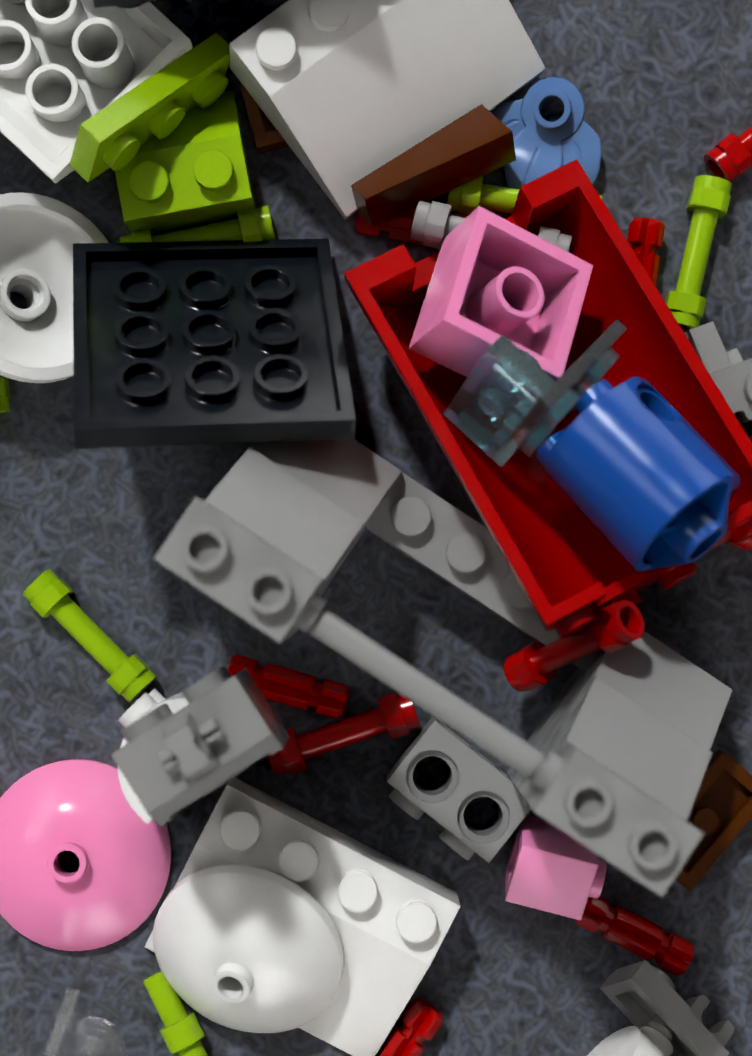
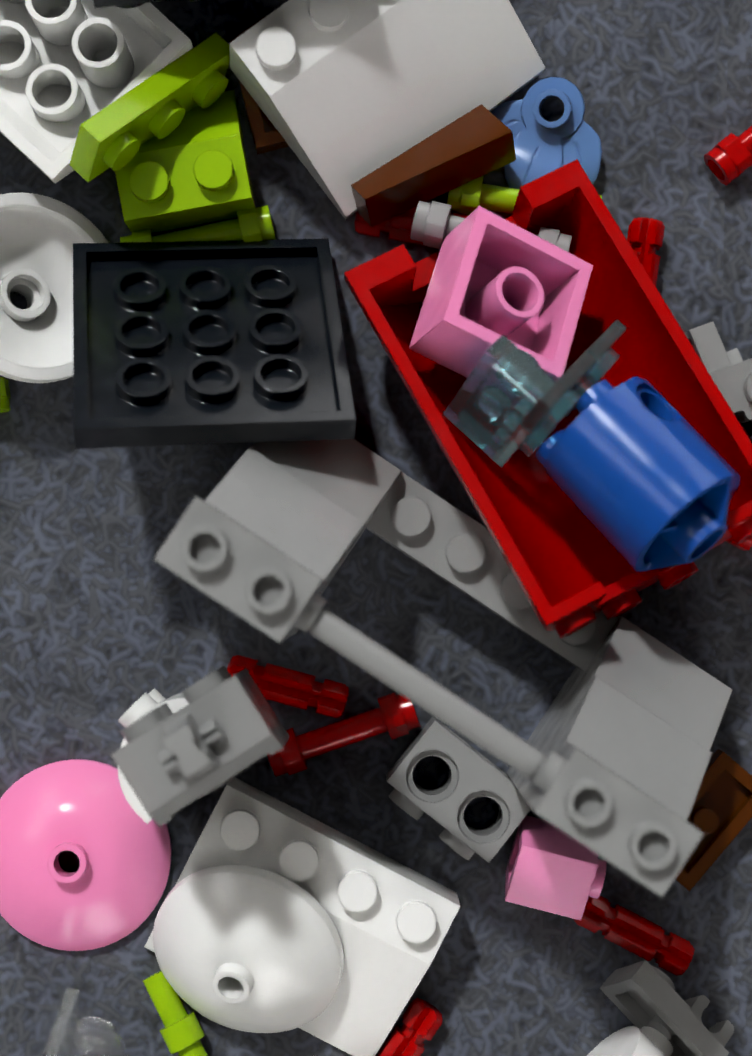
(50, 596): lime bar -> none
(611, 631): red bar -> none
(708, 202): lime bar -> none

